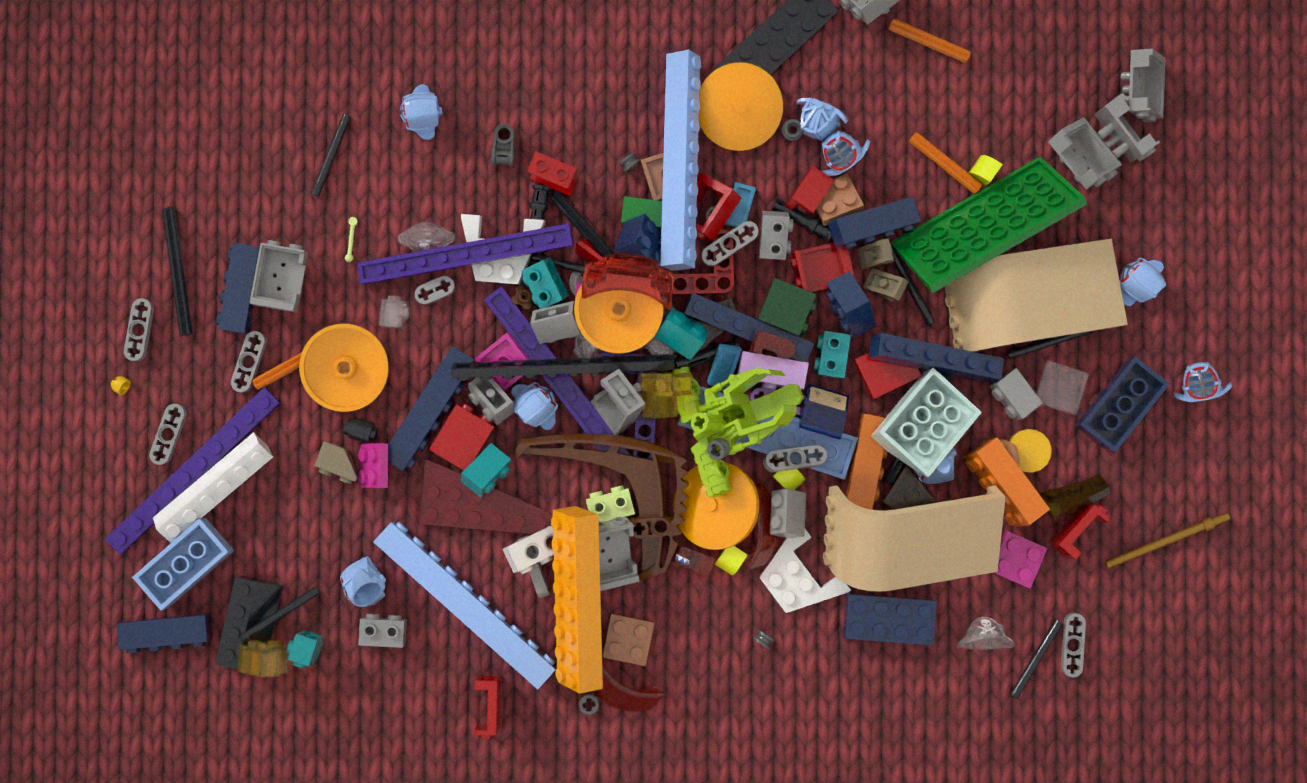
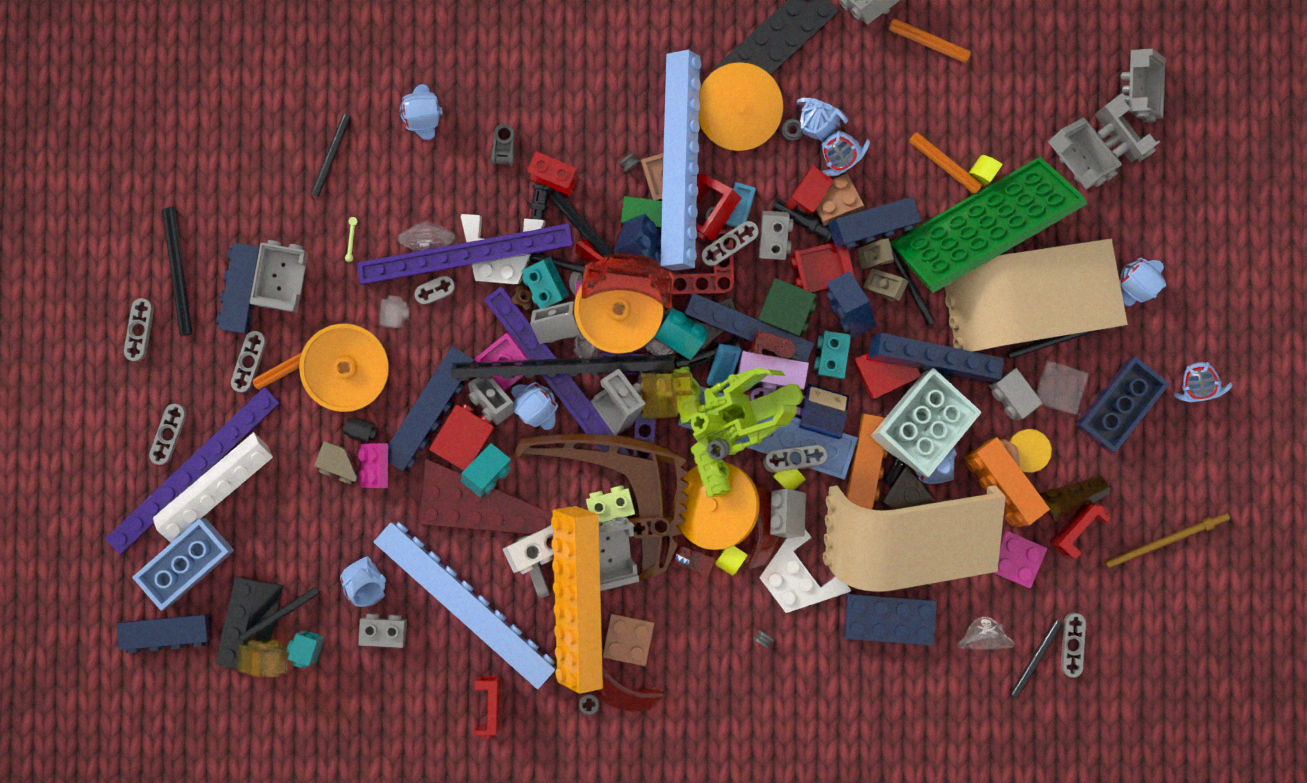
(120, 385): yellow hinge -> none

